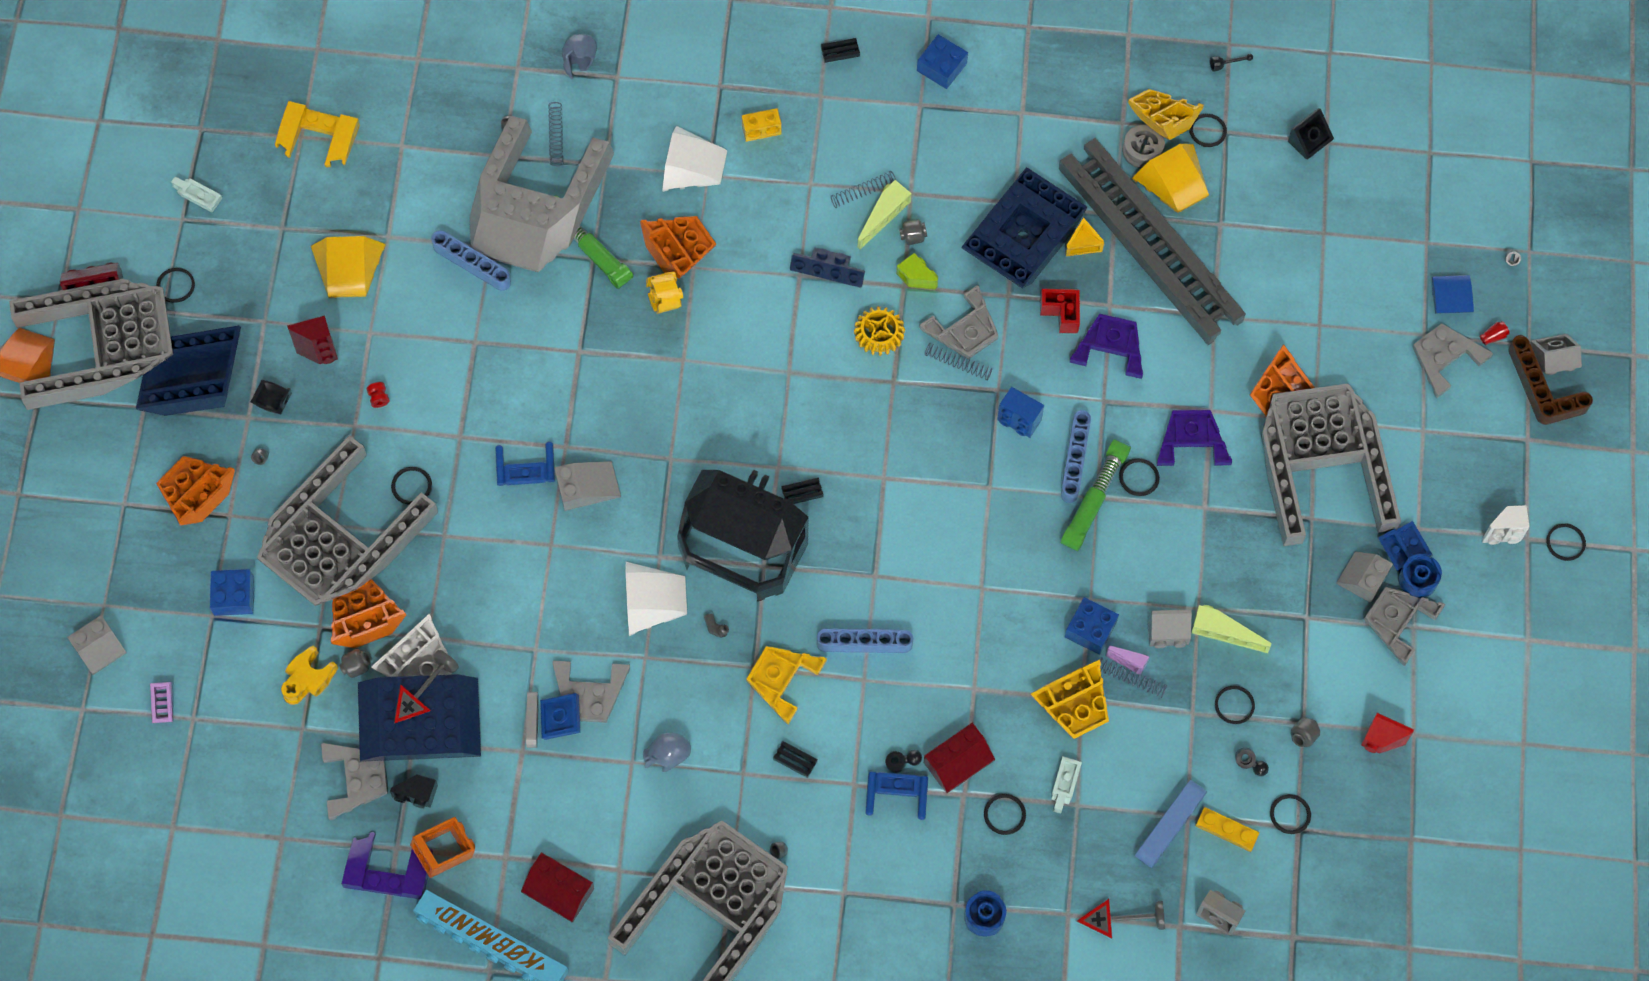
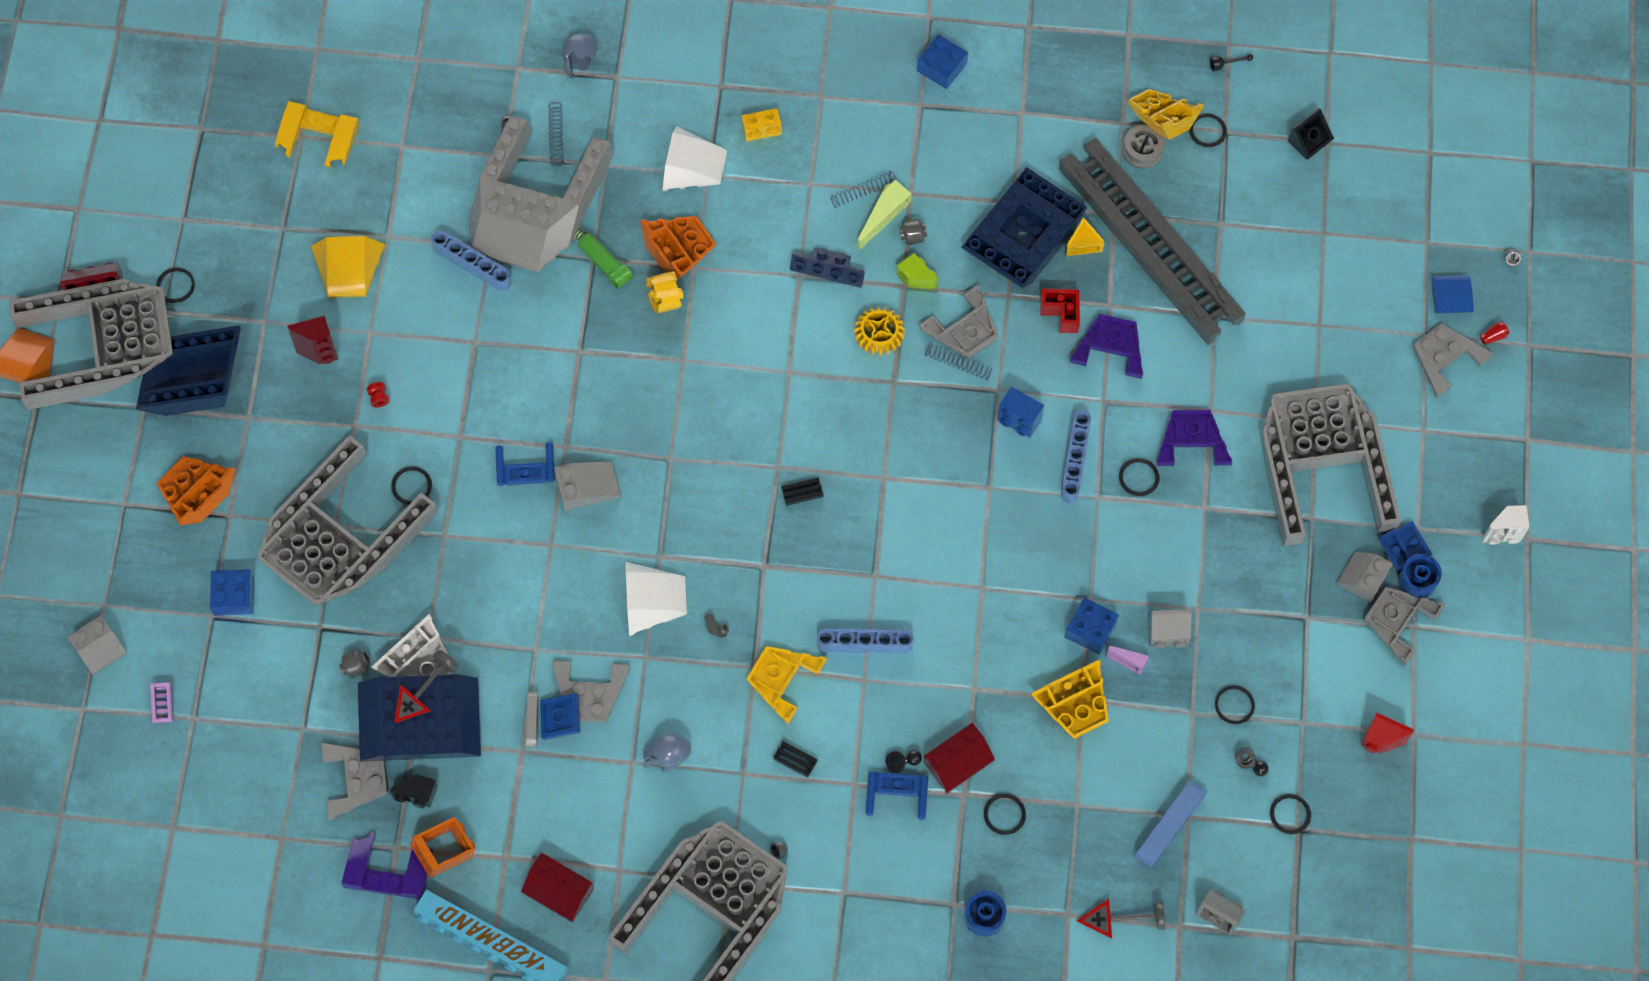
(197, 193): light aqua hinge -> none
(256, 456): flat silver hinge -> none
(271, 397): black piece -> none
(305, 678): yellow piece -> none
(364, 616): orange wedge -> none
(747, 520): black windscreen -> none
(840, 47): black tile -> none
(1065, 782): light aqua hinge -> none
(1094, 497): bright green piece -> none
(1164, 686): sand blue piece -> none
(1174, 177): yellow wedge -> none
(1218, 626): yellowish green slope -> none
(1227, 829): yellow plate -> none
(1280, 377): orange wedge -> none
(1305, 732): dark grey head -> none
(1540, 387): reddish brown beam -> none
(1557, 353): light grey slope -> none
(1561, 557): black piece -> none

